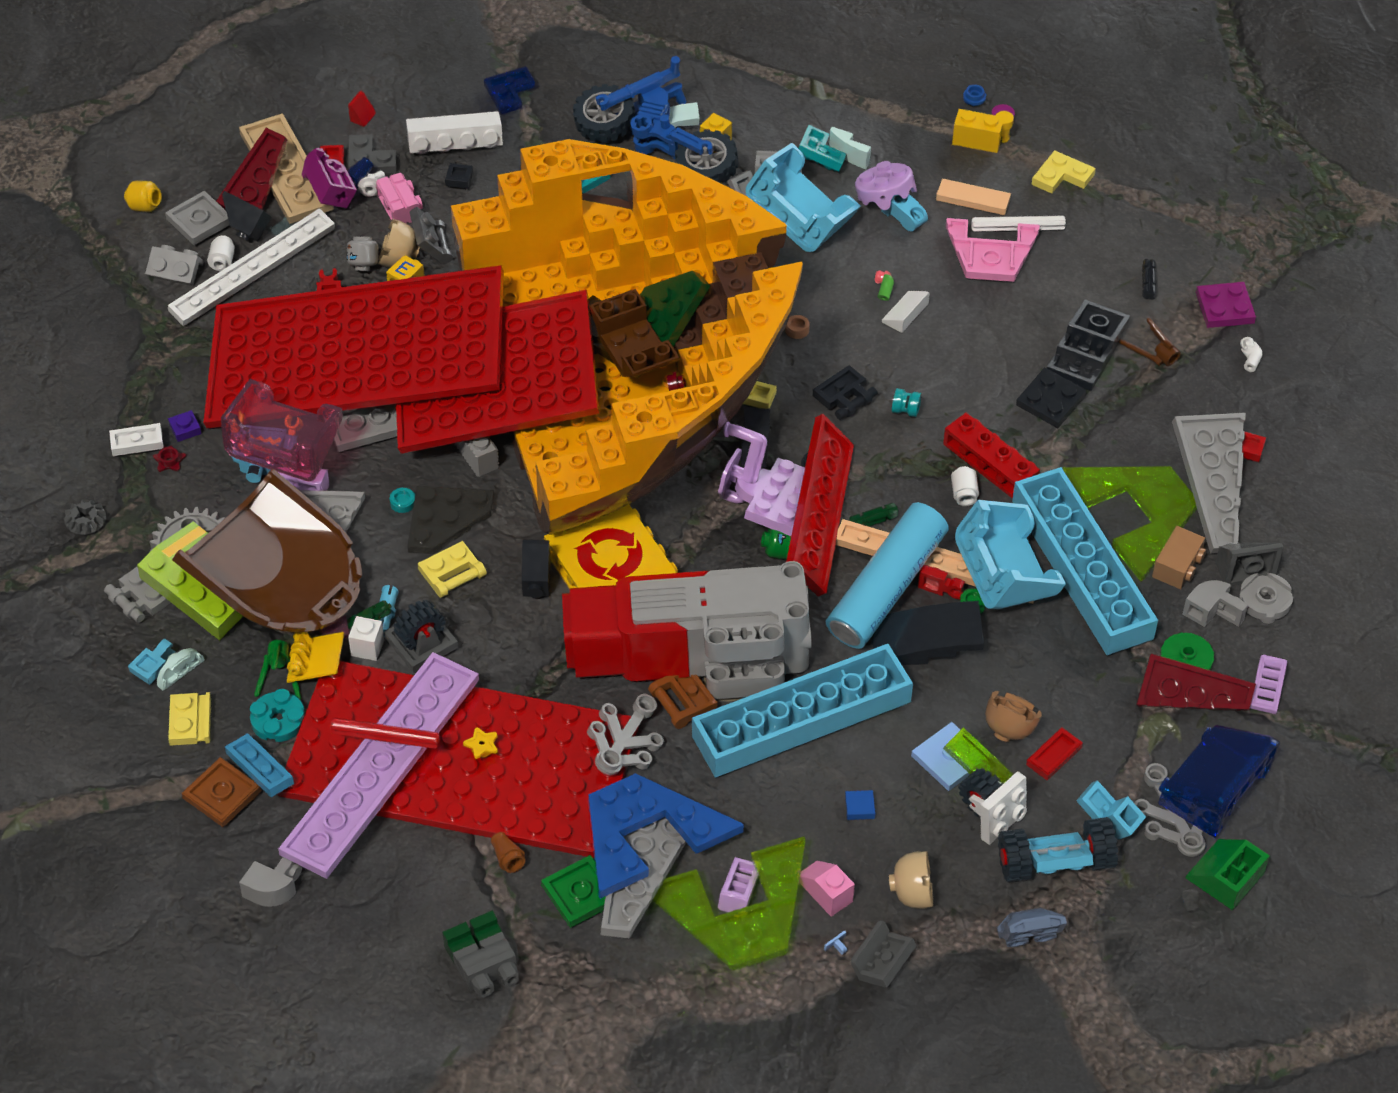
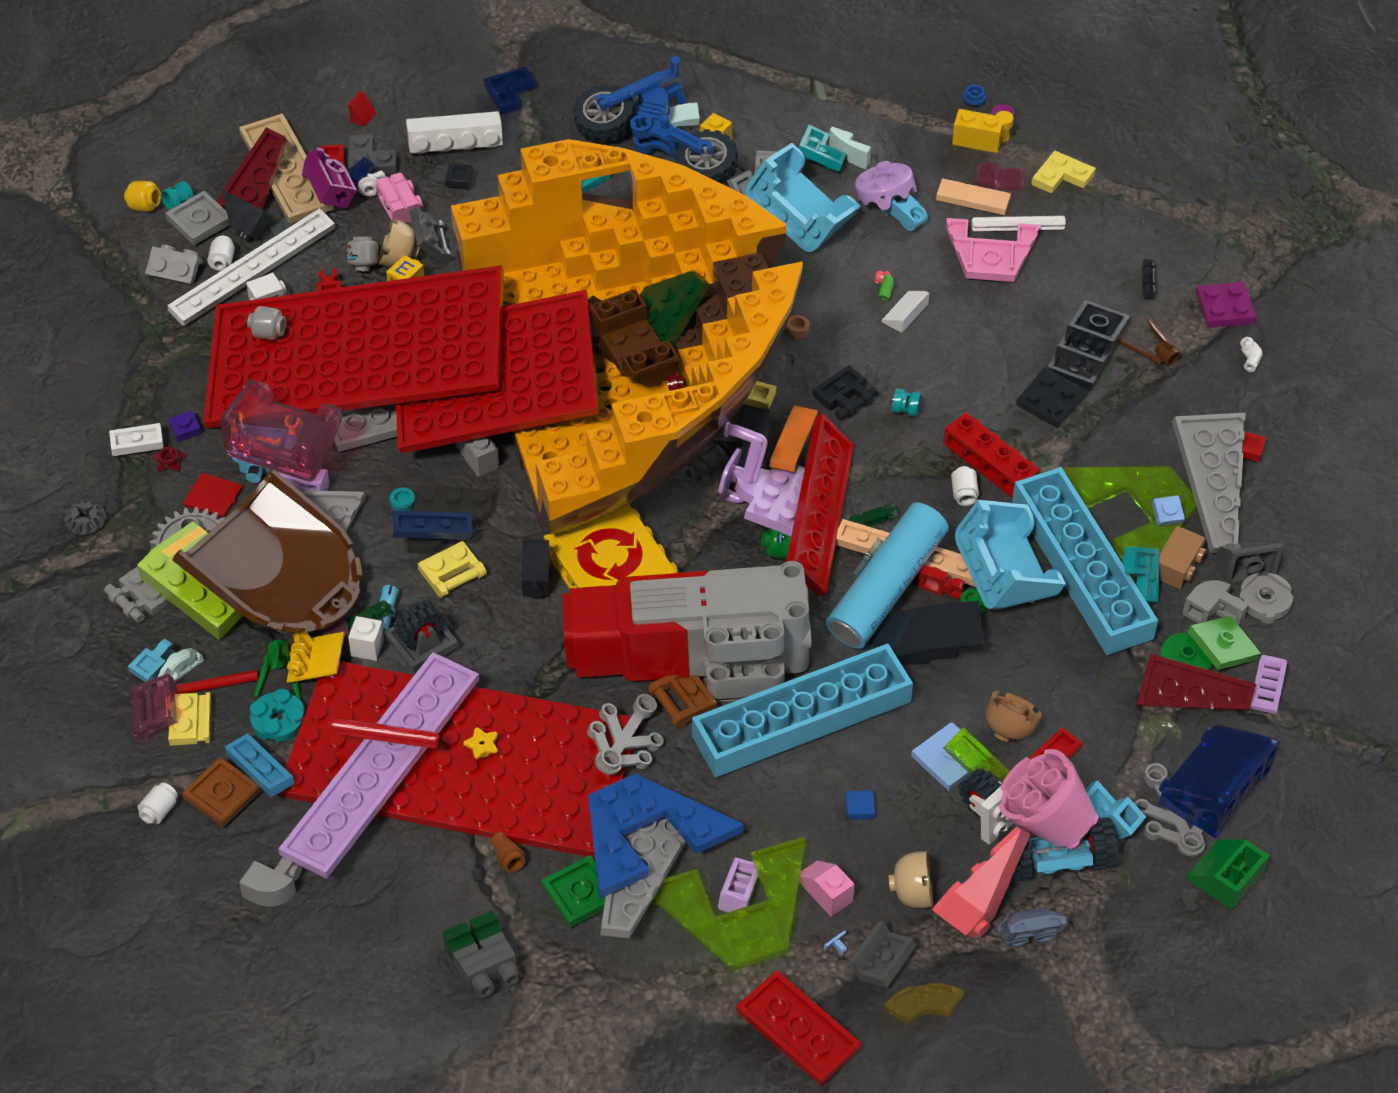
(157, 803): none -> white brick
(159, 706): none -> clear pink plate
(177, 195): none -> teal wheel
(214, 494): none -> red piece
(217, 682): none -> red bar
(265, 287): none -> white brick
(266, 323): none -> light grey head
(432, 525): none -> dark blue plate
(793, 439): none -> orange tile
(798, 1027): none -> red plate
(867, 557): none -> clear light blue piece
(923, 1000): none -> clear yellow tile
(976, 901): none -> coral wedge
(994, 177): none -> clear pink slope
(1048, 799): none -> bright pink cone
(1146, 565): none -> teal plate
(1168, 510): none -> light blue plate
(1224, 642): none -> bright green plate

